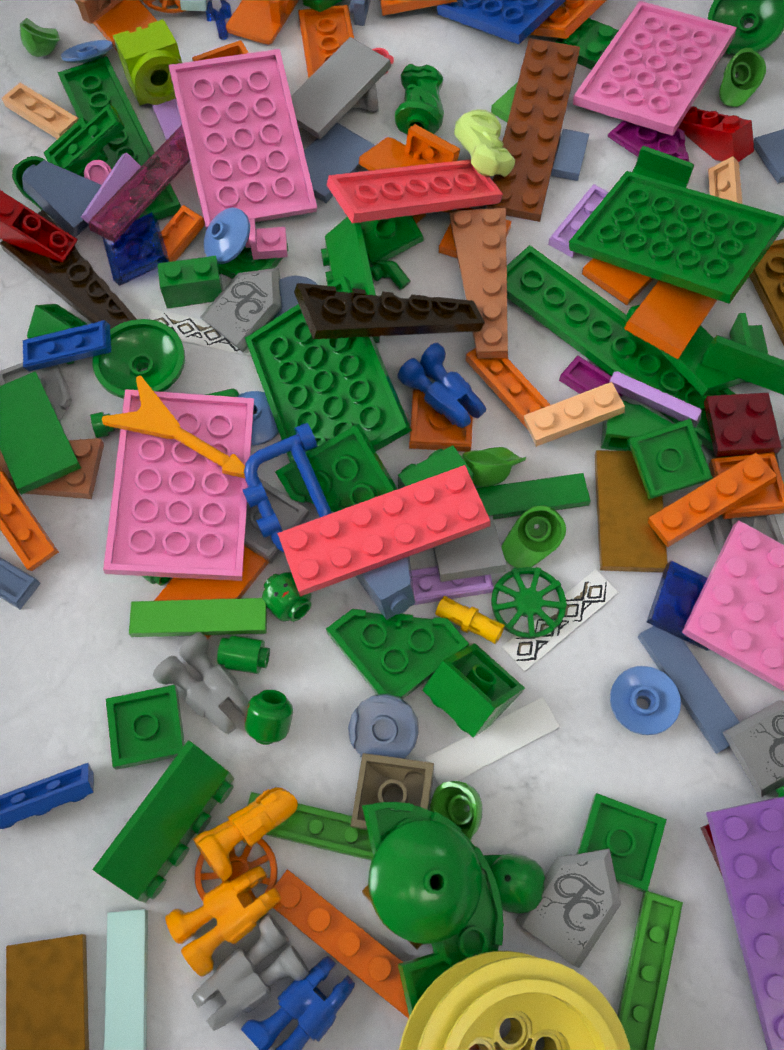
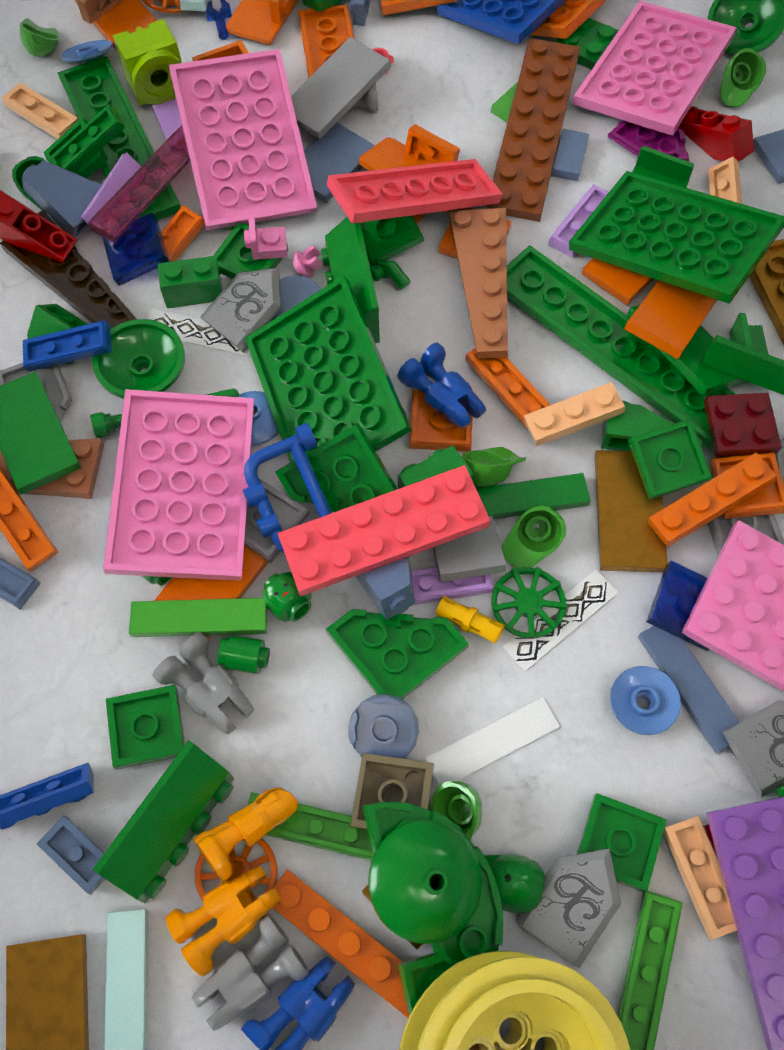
(73, 853): none -> sand blue plate
(97, 171): bright pink plate -> none
(156, 420): light orange piece -> none
(227, 235): medium blue dish -> none
(268, 717): green head -> none
(307, 262): none -> bright pink plate
(362, 315): dark brown wing -> none
(421, 99): green animal -> none
(472, 689): green slope -> none
(479, 136): yellowish green animal -> none
(584, 376): magenta tile -> none
(655, 398): lavender tile -> none
(701, 875): none -> light nougat plate

